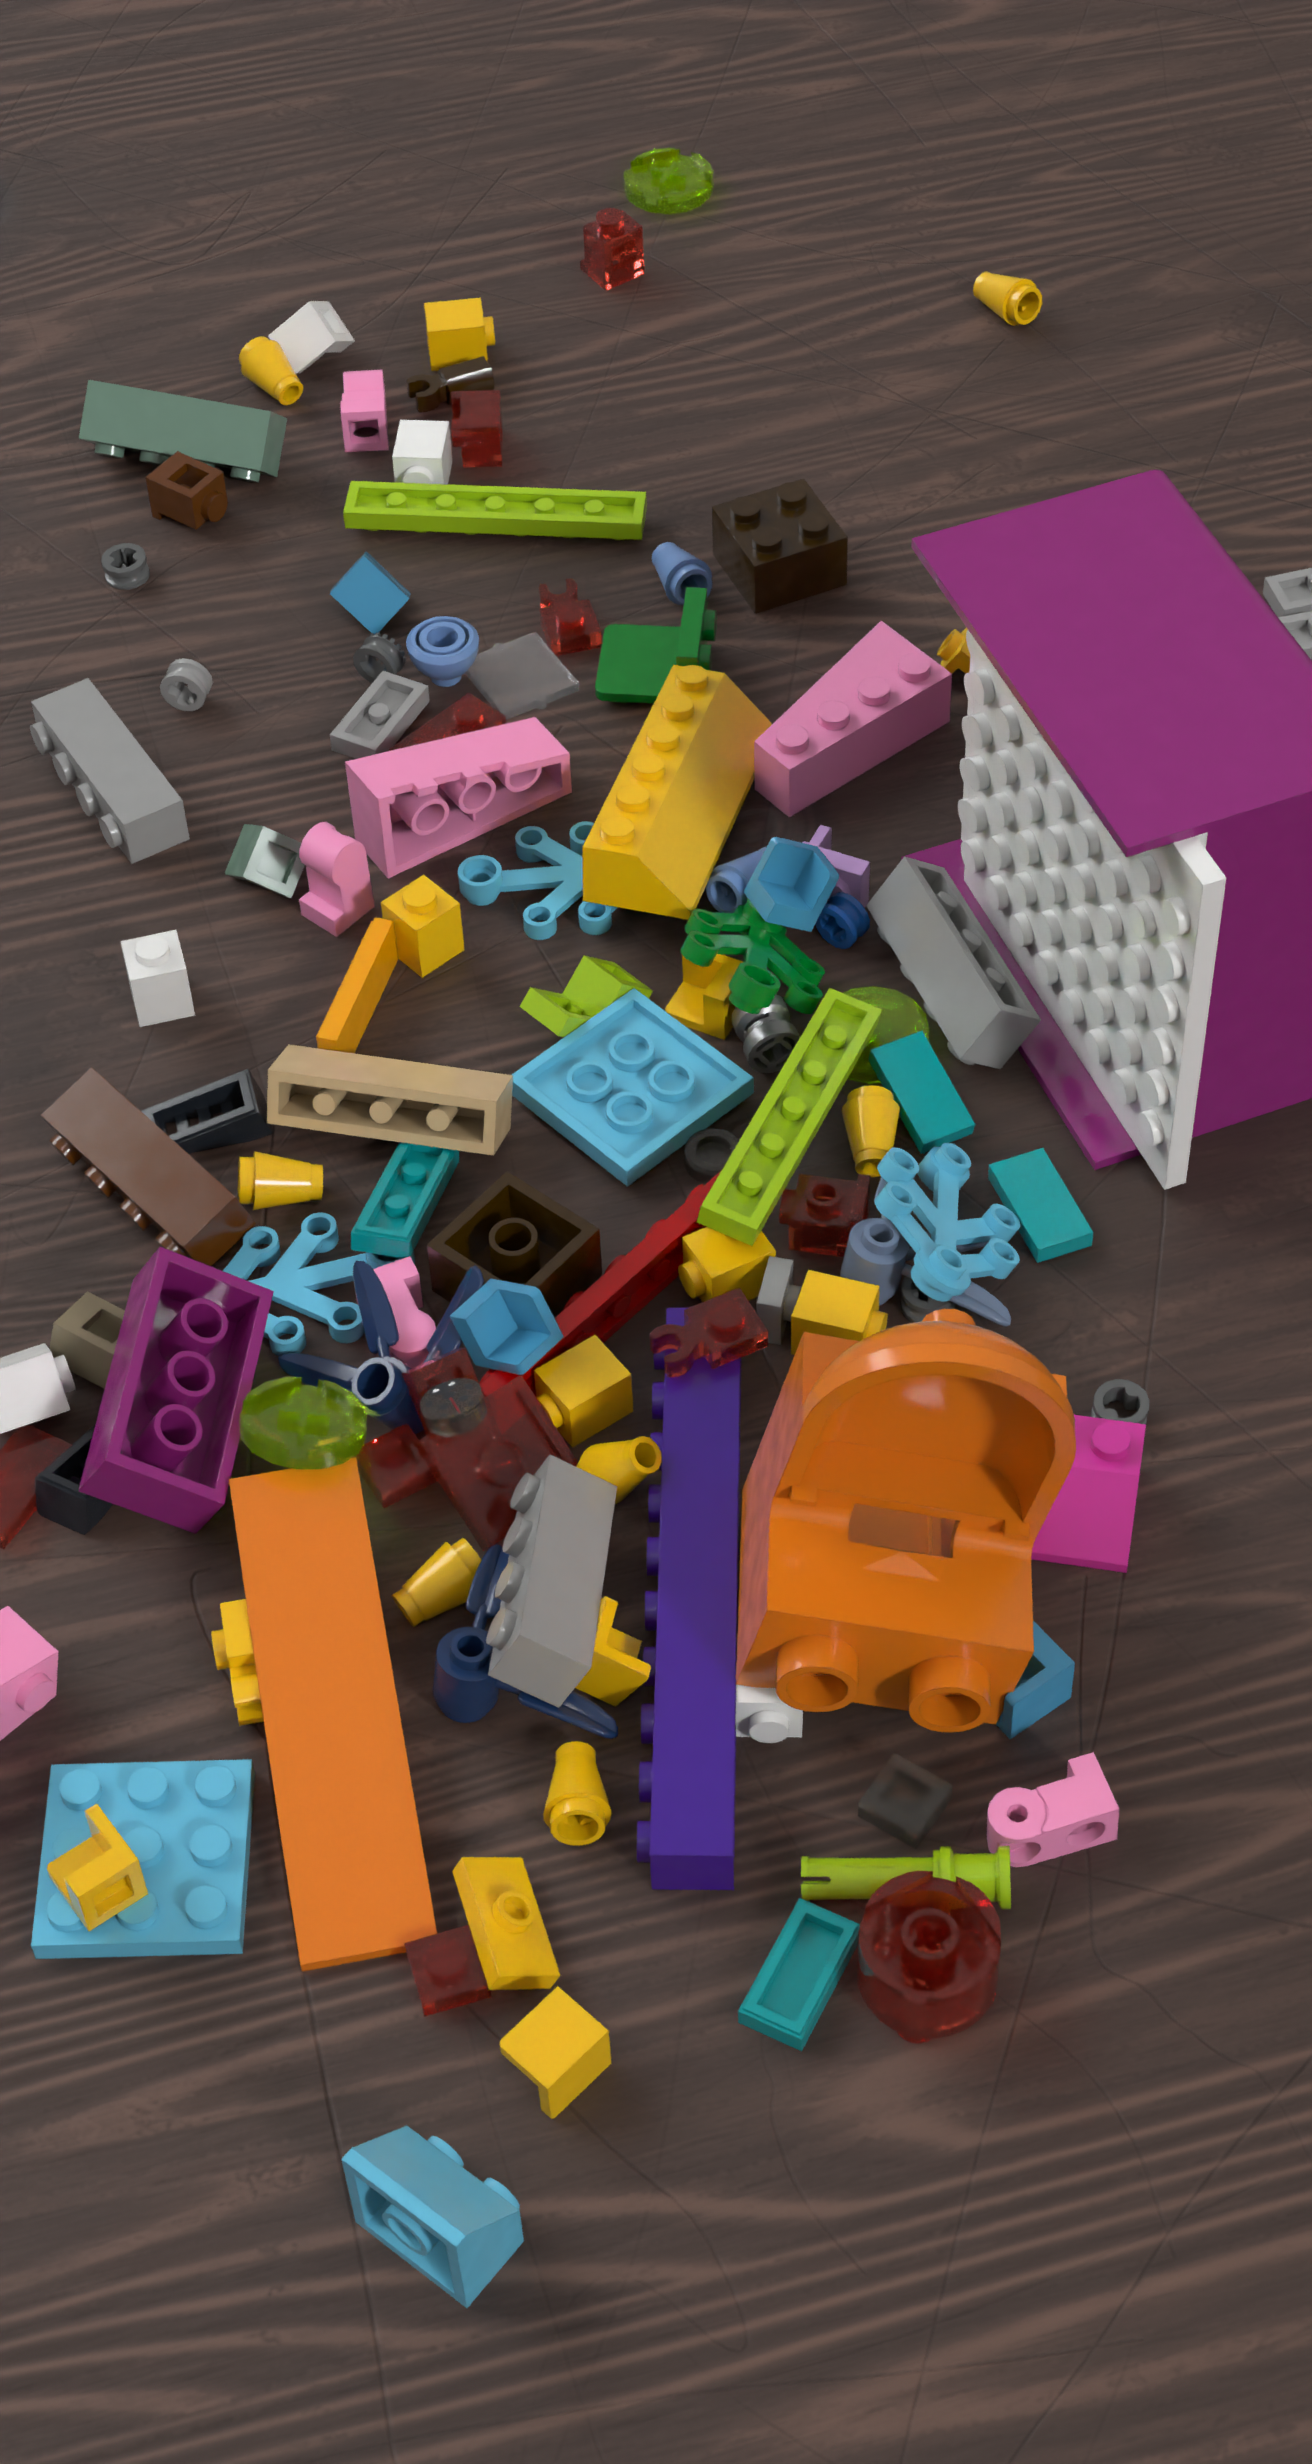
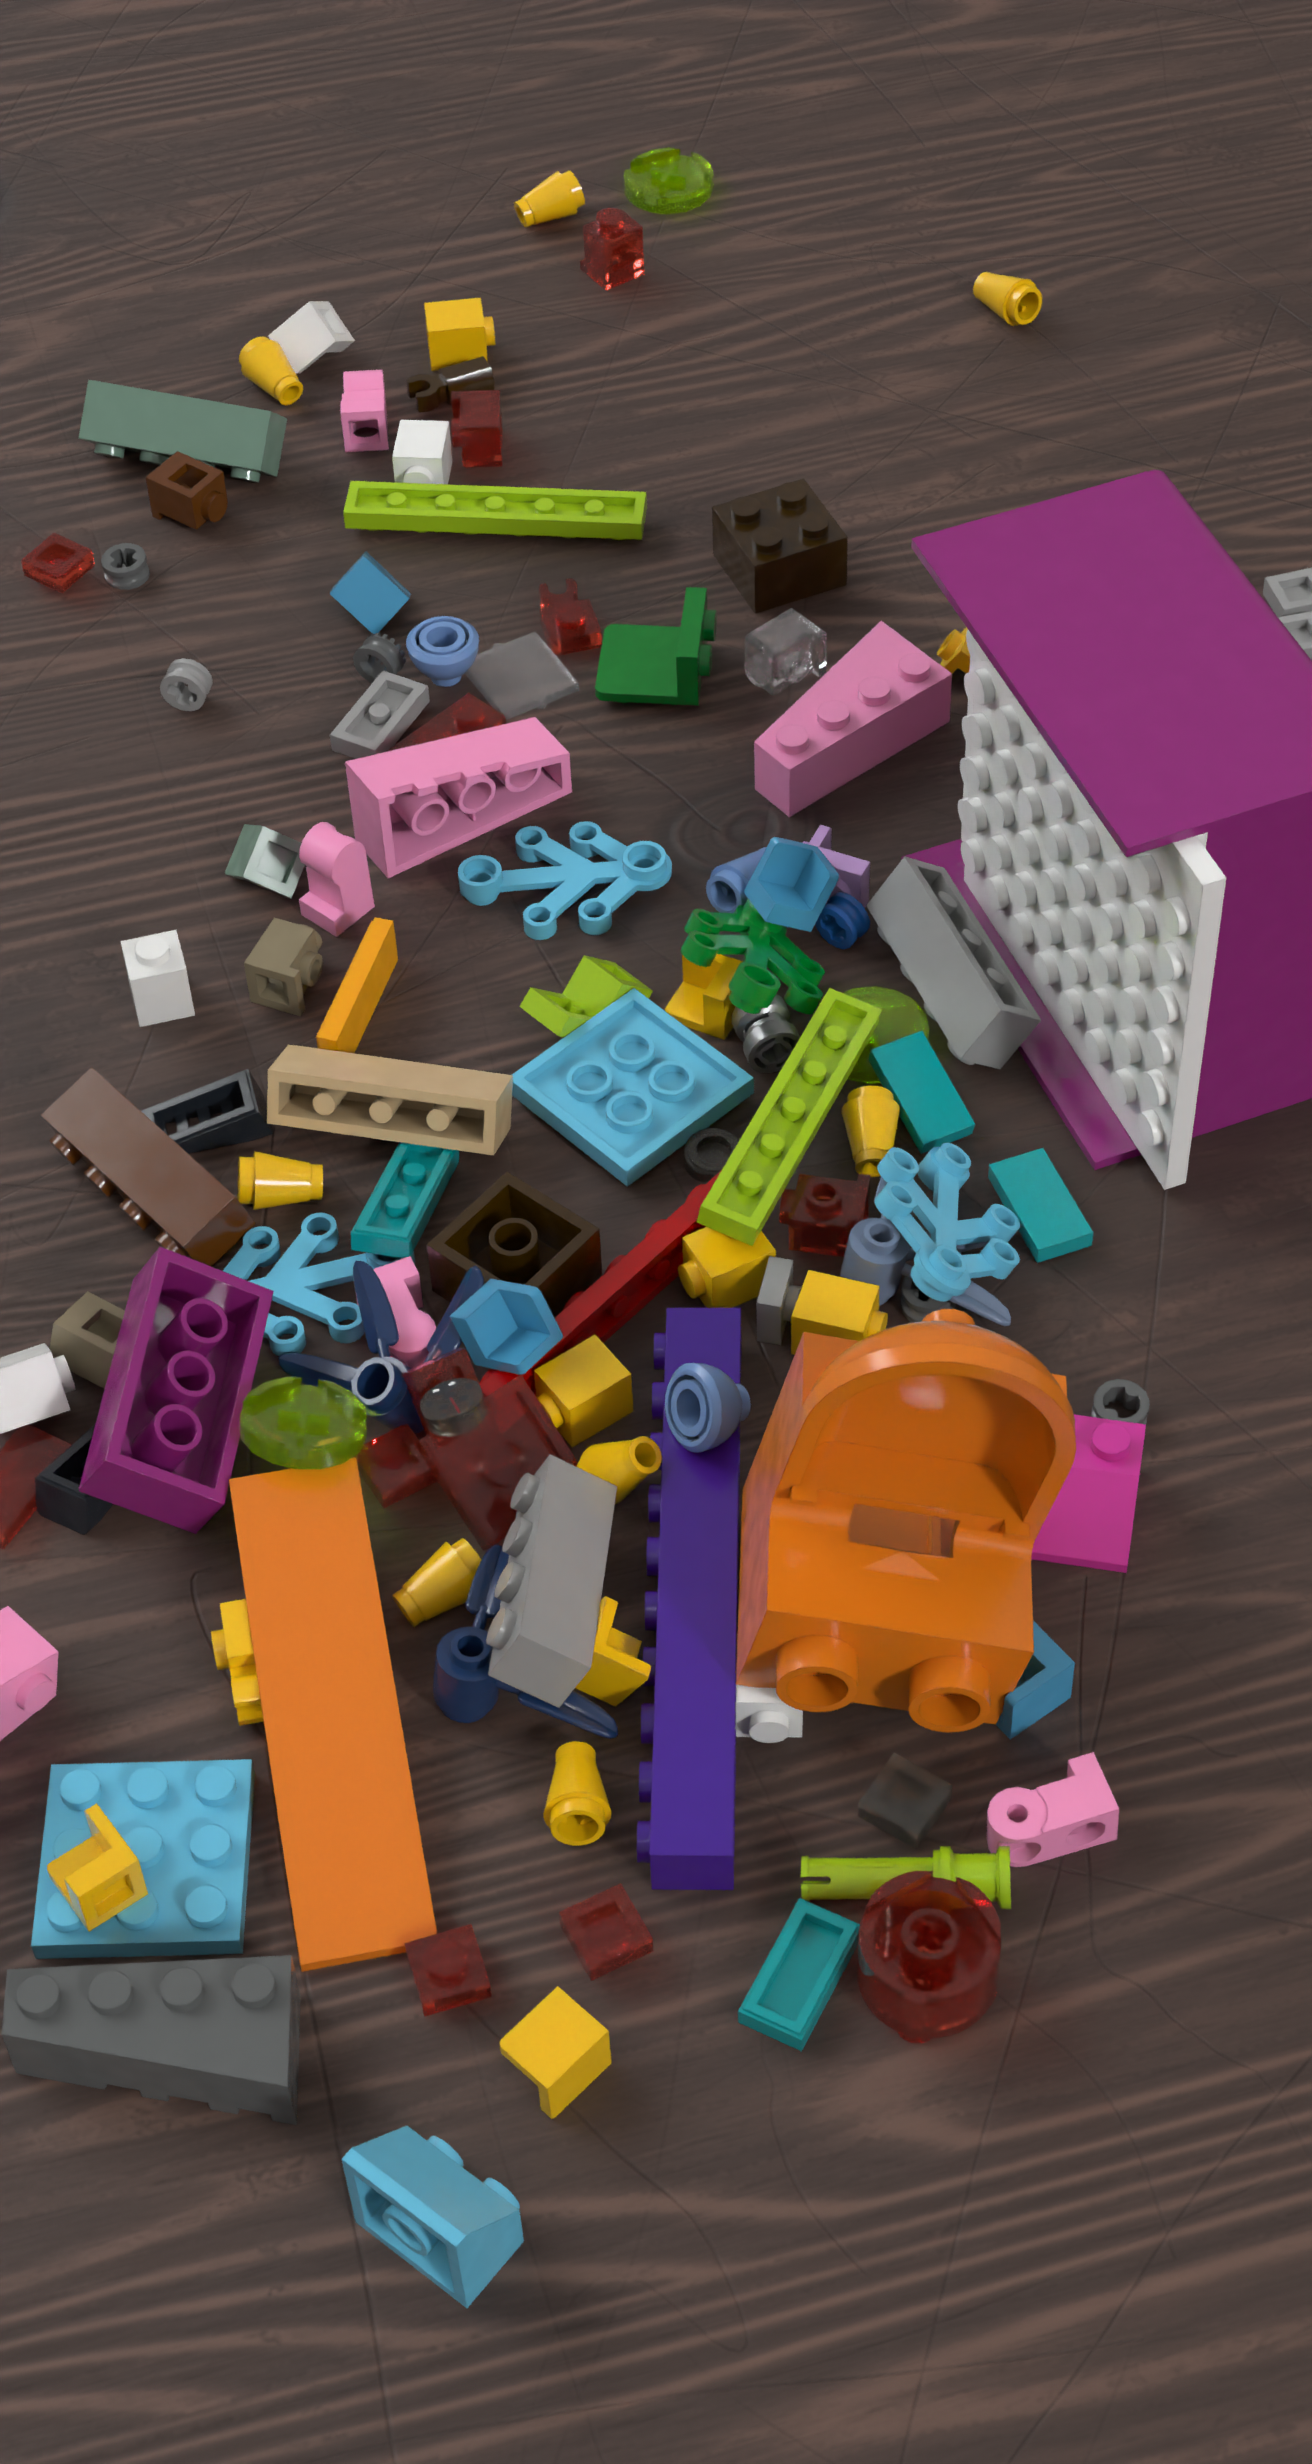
(58, 562): none -> clear red plate
(108, 771): light grey brick -> none
(163, 2028): none -> dark grey wedge
(284, 966): none -> dark tan brick
(424, 925): yellow brick -> none
(505, 1923): yellow plate -> none
(550, 200): none -> yellow cone
(606, 1931): none -> clear red plate
(674, 797): yellow slope -> none
(680, 570): medium blue cone -> none
(704, 1406): none -> medium blue brick
(714, 1329): clear red plate -> none
(784, 652): none -> clear brick

